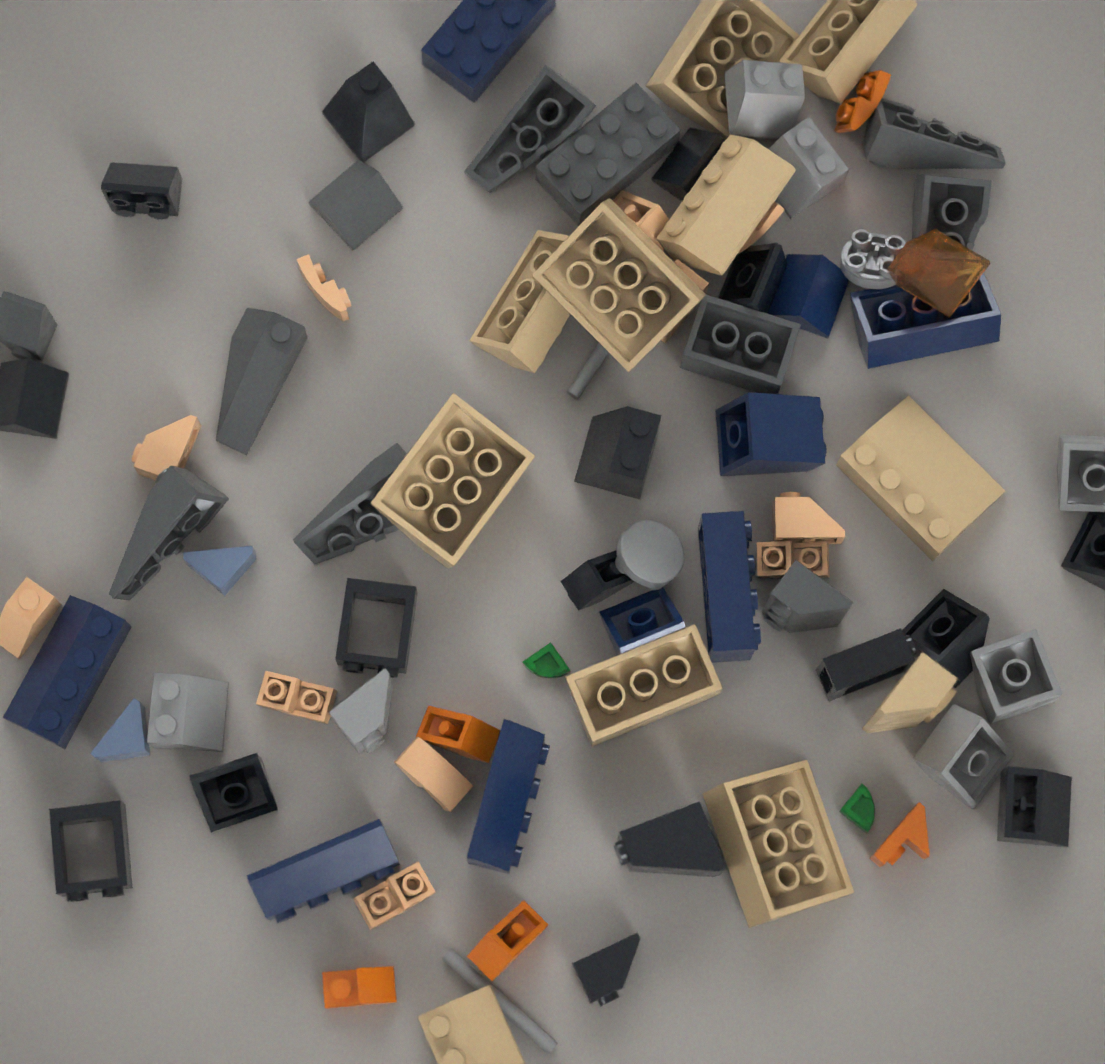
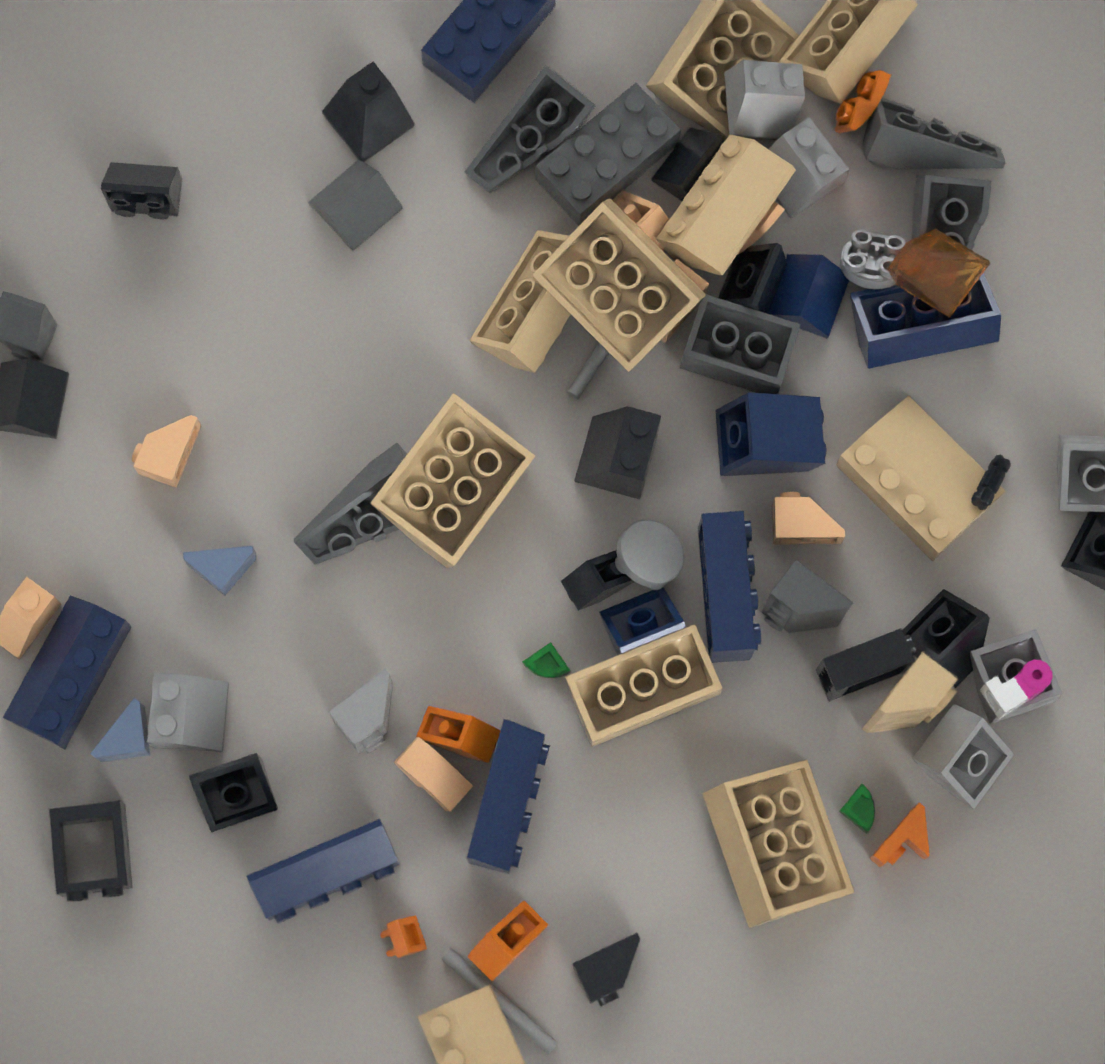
(169, 515): dark grey wedge -> none
(257, 368): dark grey wedge -> none
(296, 697): light nougat slope -> none
(328, 294): light nougat slope -> none
(359, 987): orange slope -> none
(378, 592): black window -> none
(394, 895): light nougat slope -> none
(405, 936): none -> orange tile
(671, 845): black slope -> none
(776, 558): light nougat slope -> none
(991, 482): none -> black axle
(1018, 690): none -> leg
(1034, 807): black slope -> none

